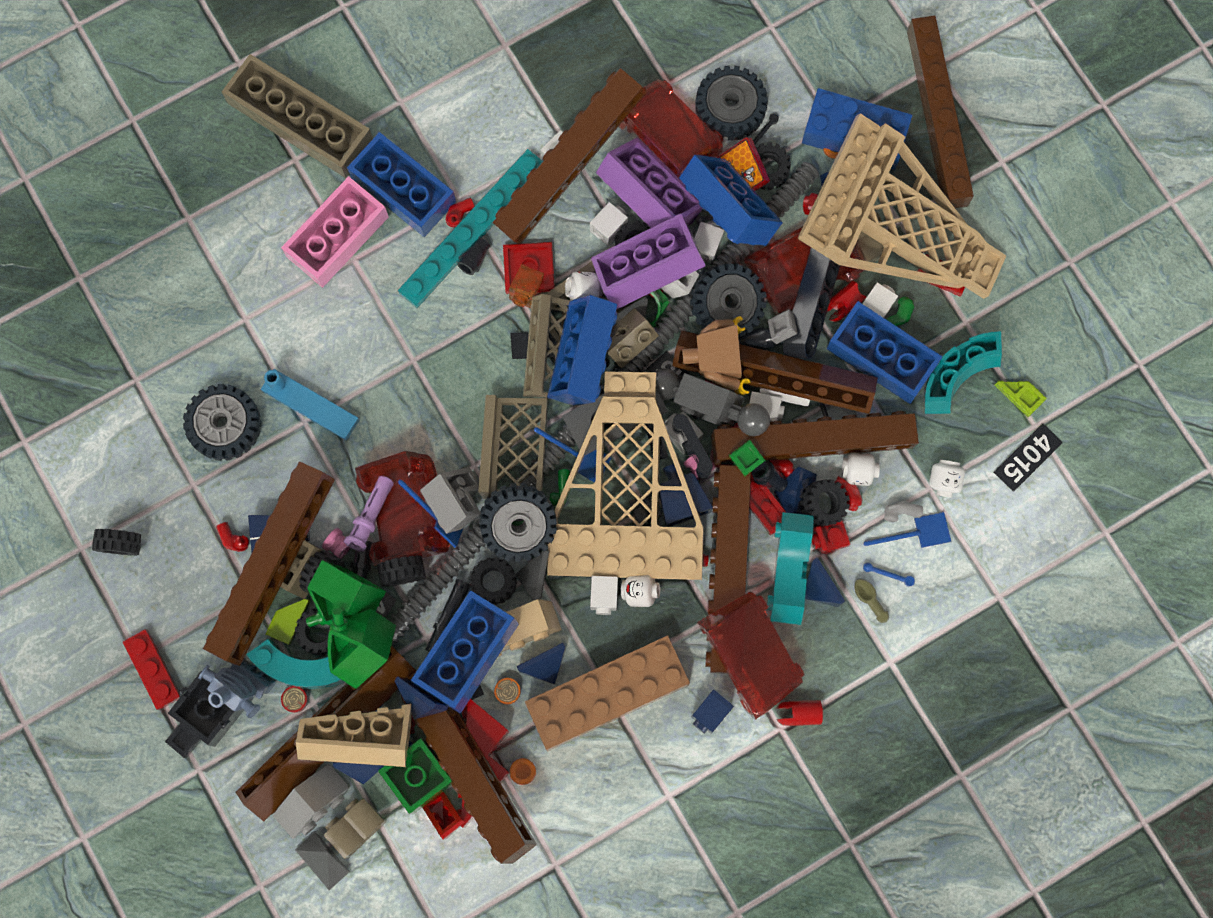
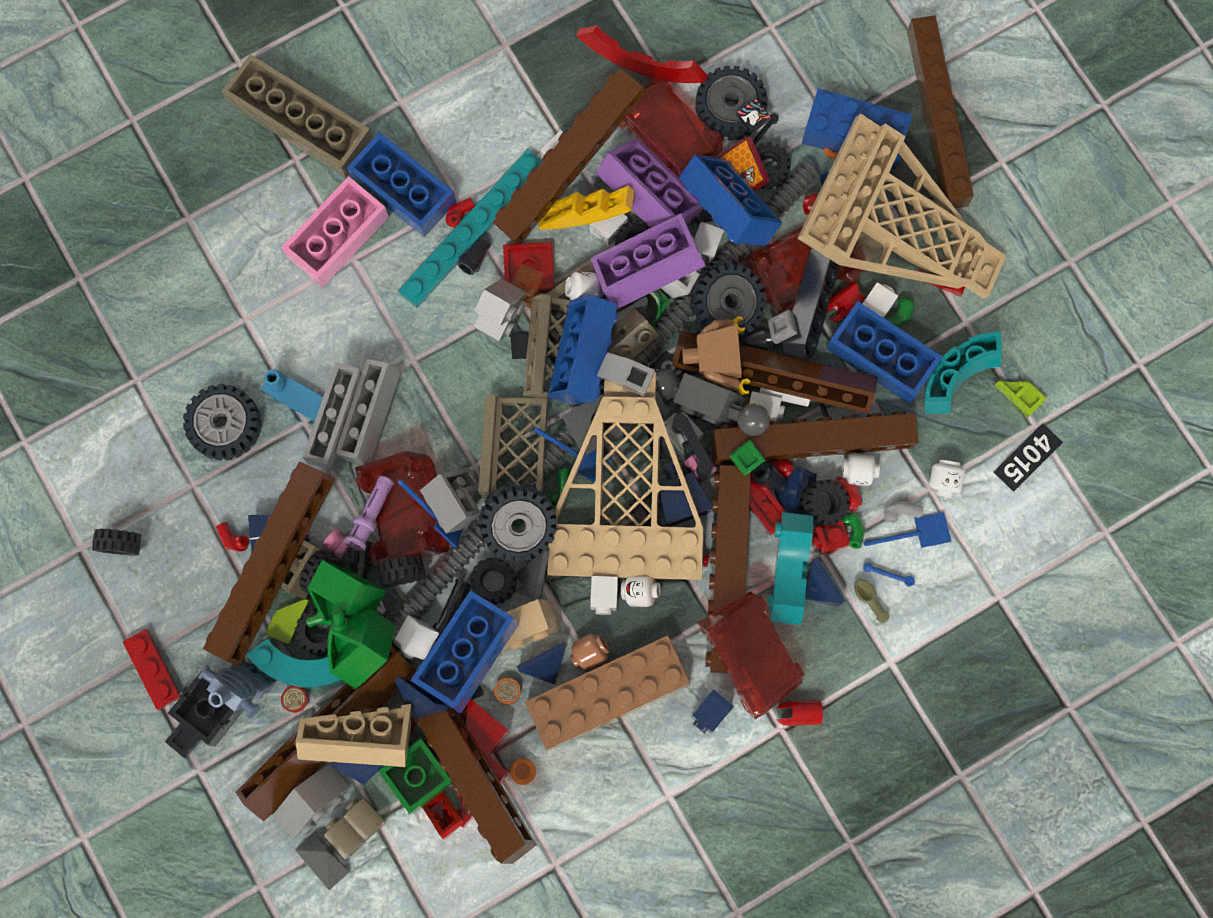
(332, 416): none -> light grey brick
(368, 412): none -> light grey brick
(415, 638): none -> white brick
(499, 308): none -> brick
(581, 210): none -> yellow slope
(589, 652): none -> nougat head
(626, 373): none -> light grey slope
(640, 63): none -> red tile
(753, 116): none -> tile
(858, 530): none -> green arm

